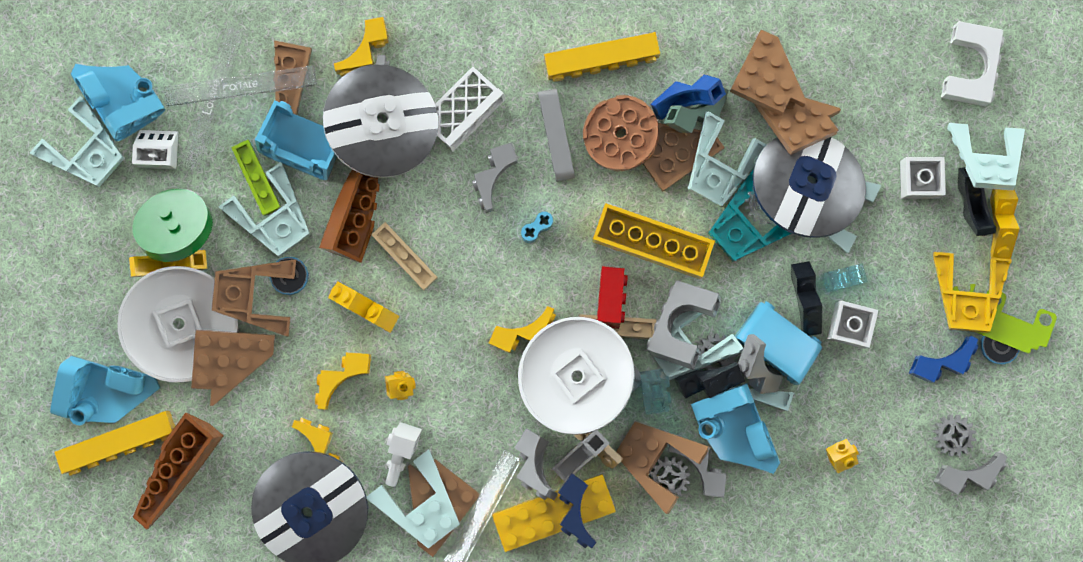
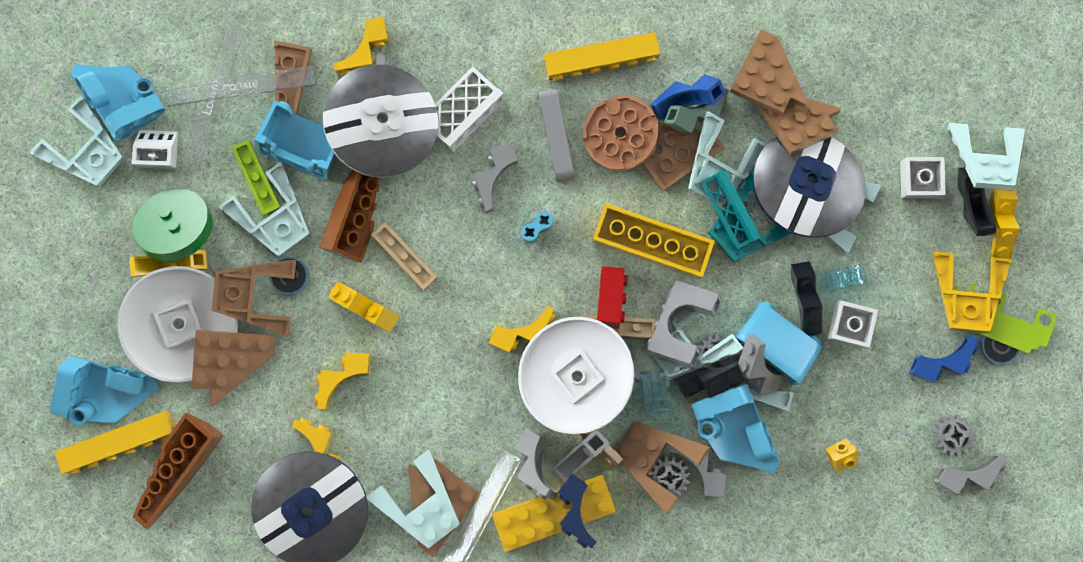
(399, 385): yellow brick -> none
(402, 445): white brick -> none
(736, 205): none -> teal fence
(988, 43): white arch -> none

